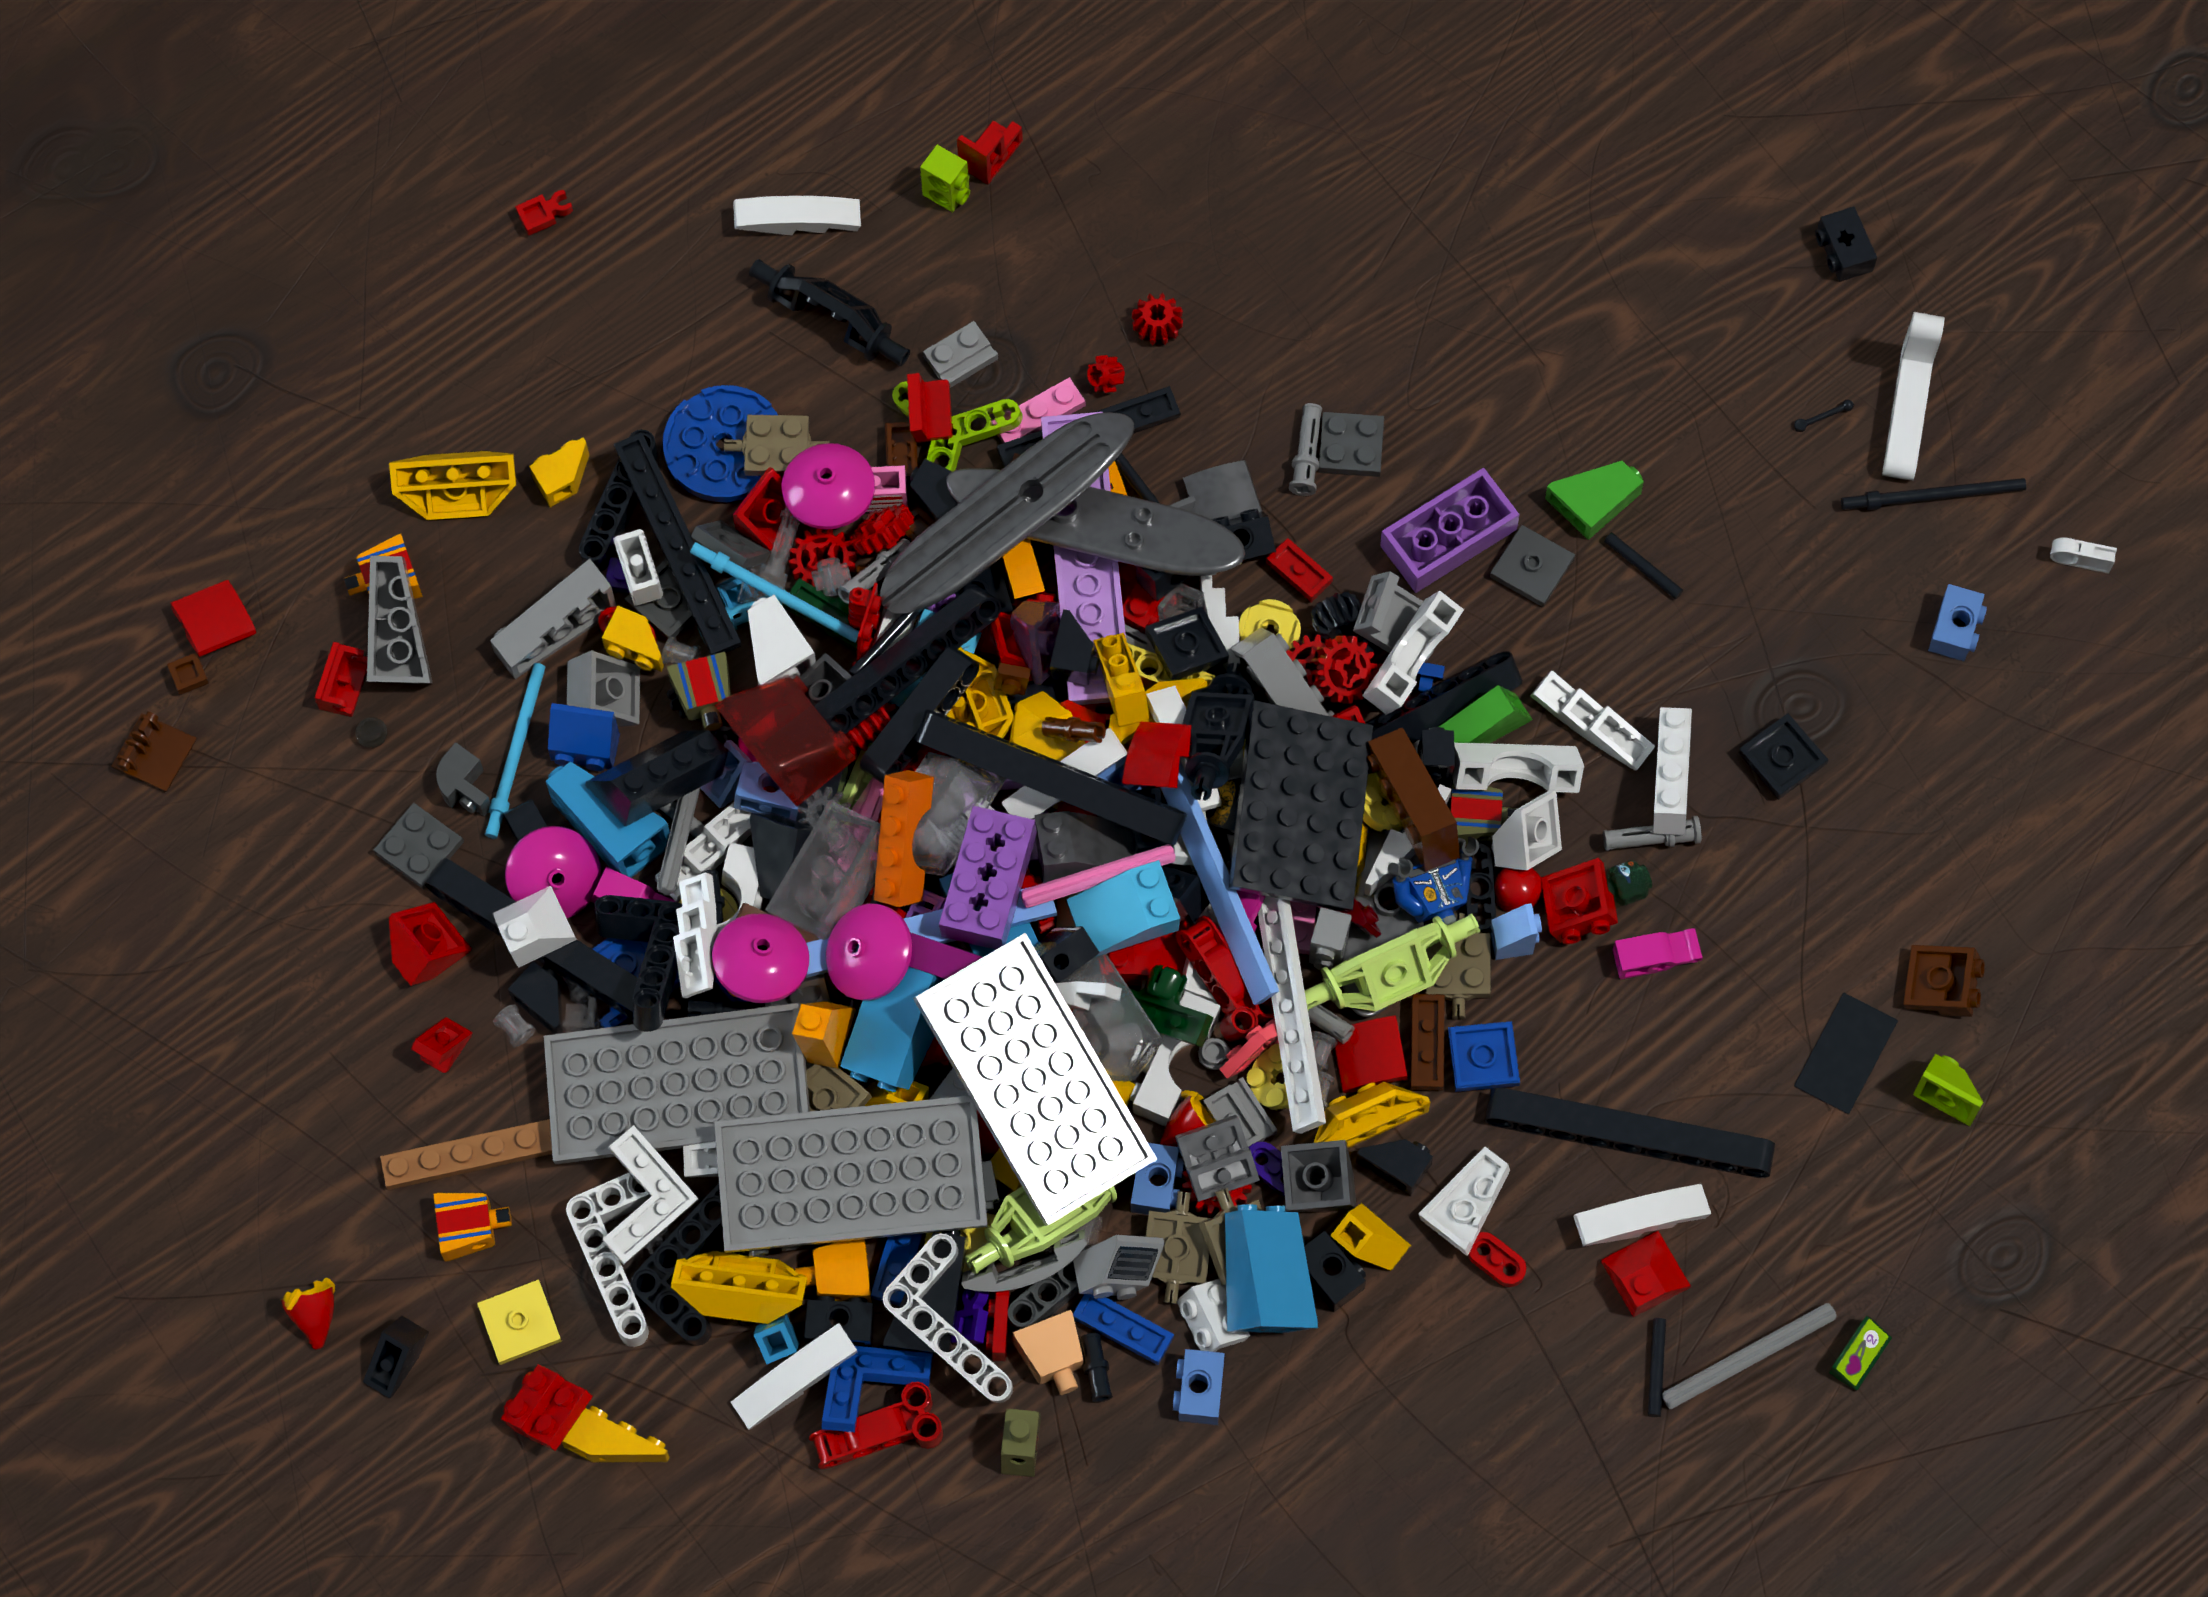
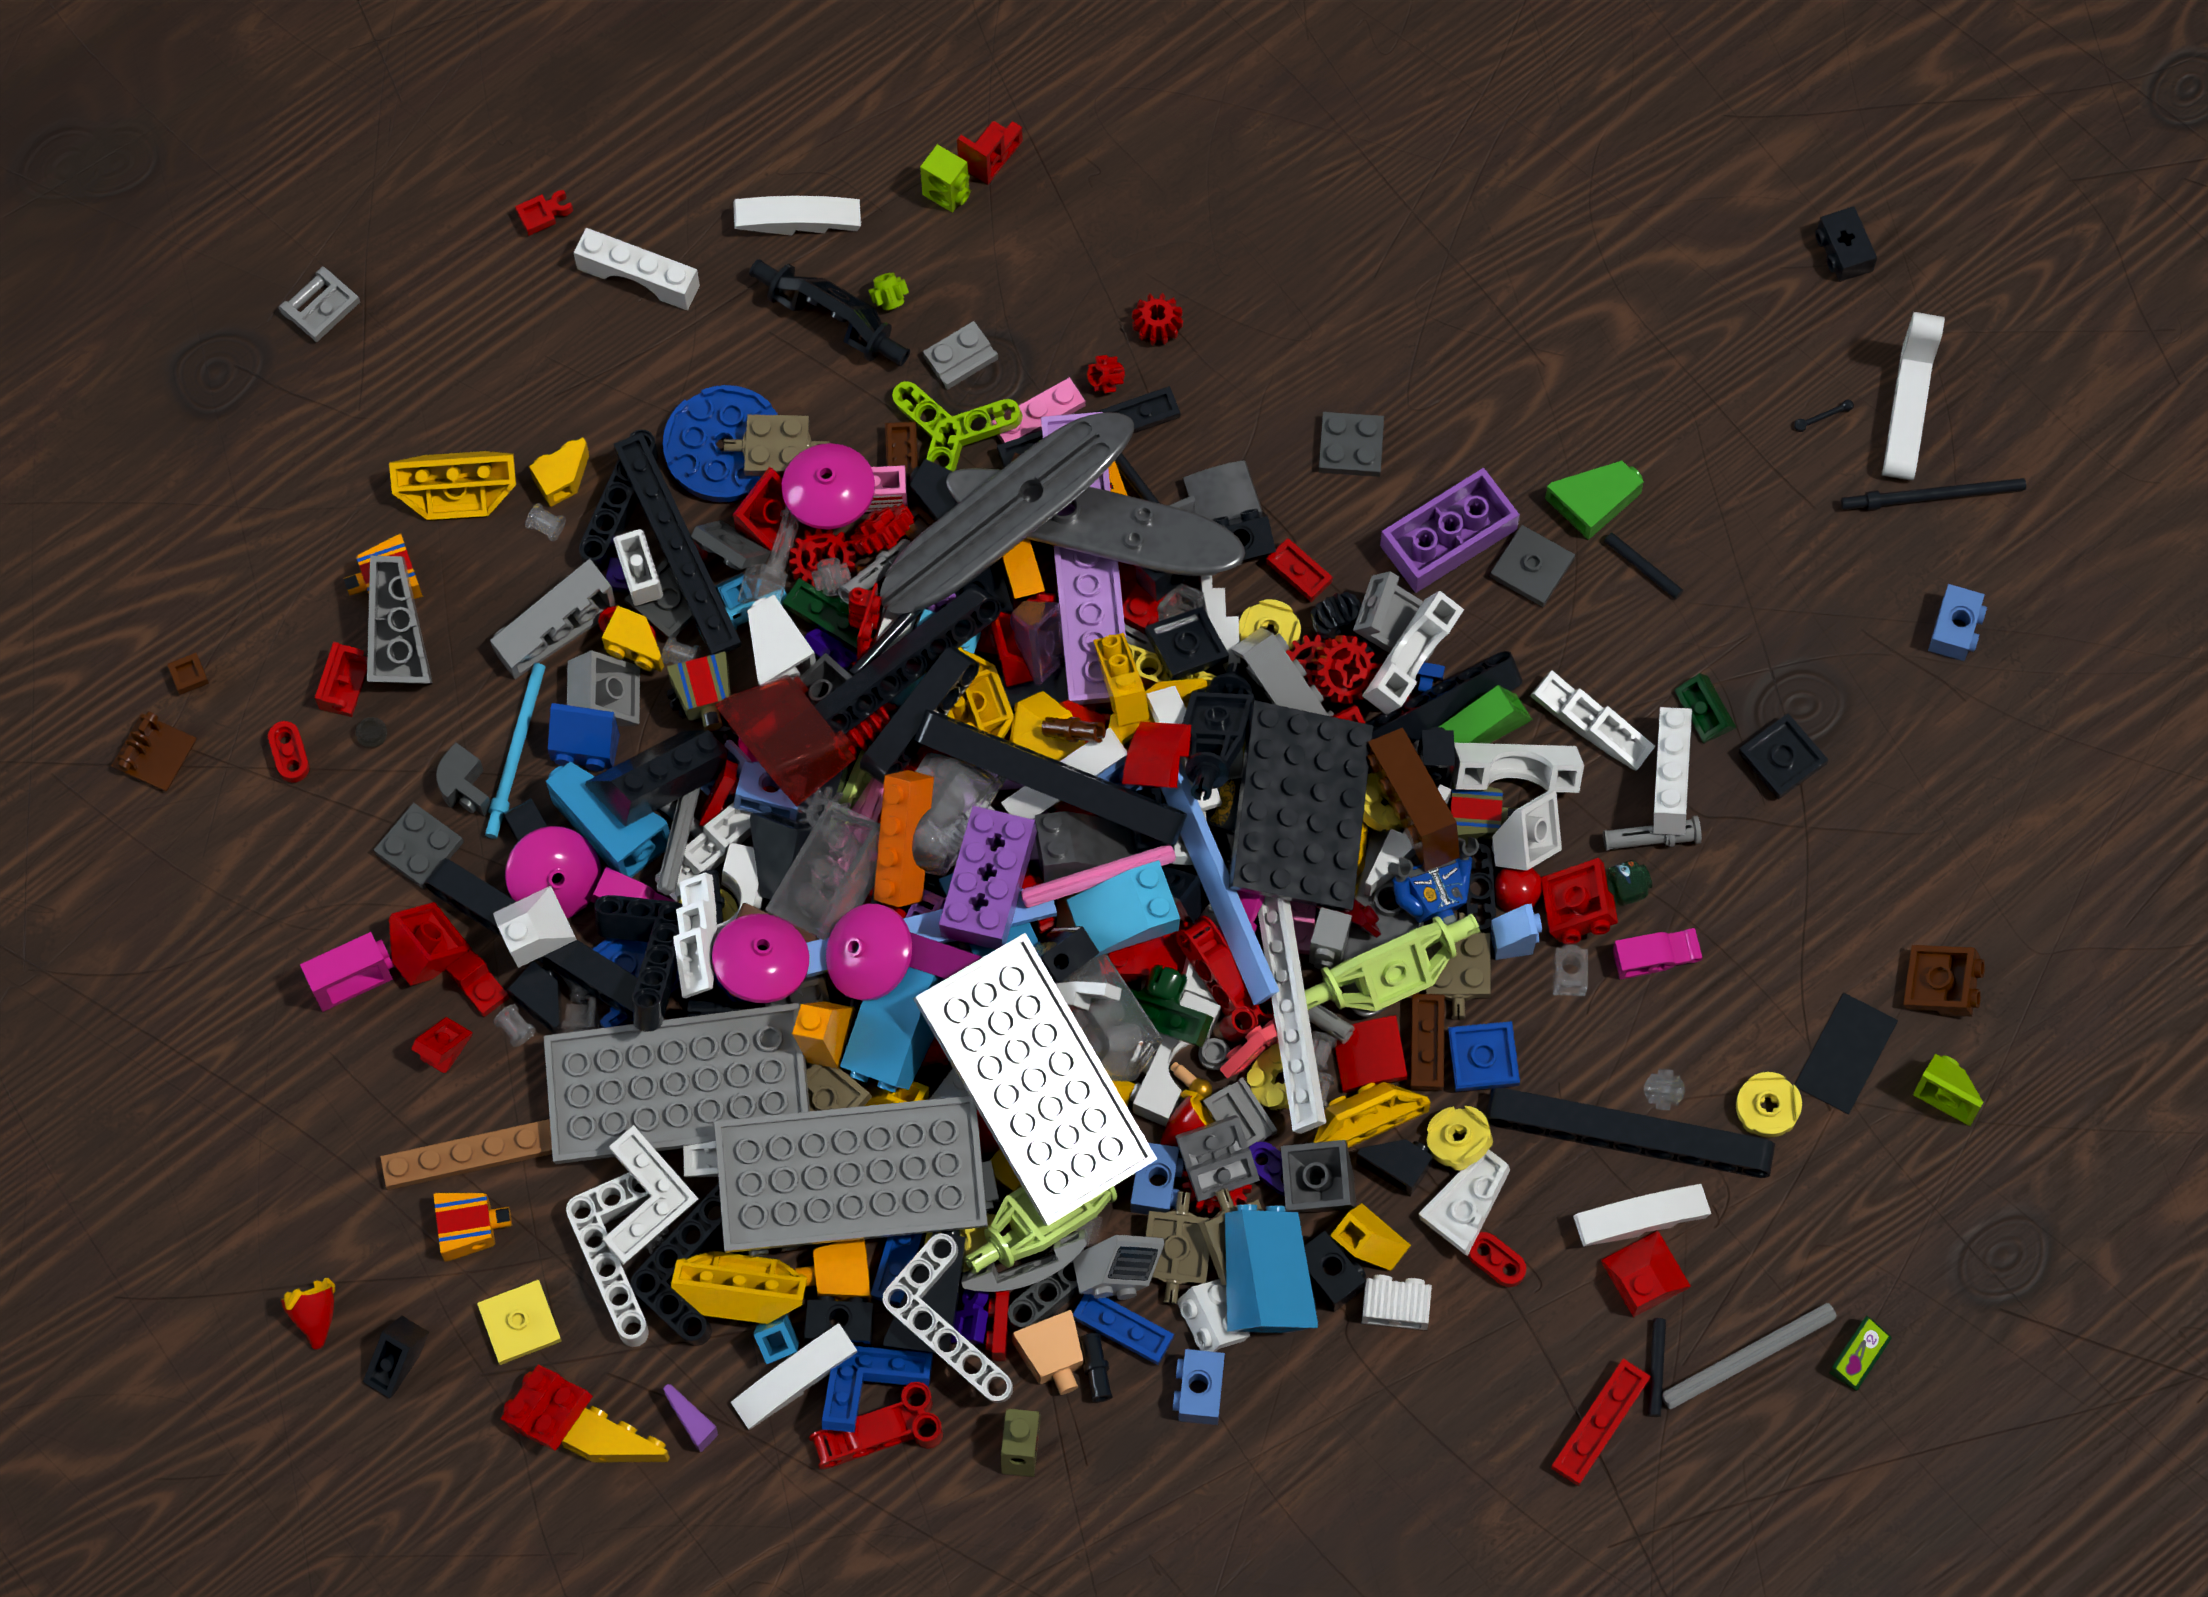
(213, 618): red slope -> none
(288, 753): none -> red plate
(324, 310): none -> light grey plate
(348, 971): none -> dark pink window
(477, 982): none -> red slope
(545, 522): none -> clear bush
(608, 257): none -> white arch
(697, 1426): none -> medium lavender slope
(721, 562): medium azure bar -> none
(724, 785): none -> red plate
(823, 643): none -> dark purple plate
(888, 291): none -> lime gear
(929, 408): red panel -> none
(1012, 679): reddish brown plate -> none
(1073, 653): black slope -> none
(1195, 1084): none -> piece
(1305, 462): light grey pin -> none
(1396, 1302): none -> white brick
(1463, 1152): none -> light yellow plate
(1567, 983): none -> clear brick
(1600, 1422): none -> red plate
(1664, 1089): none -> clear gear
(1708, 710): none -> dark green slope
(1757, 1119): none -> light yellow plate
(2083, 554): white piece -> none

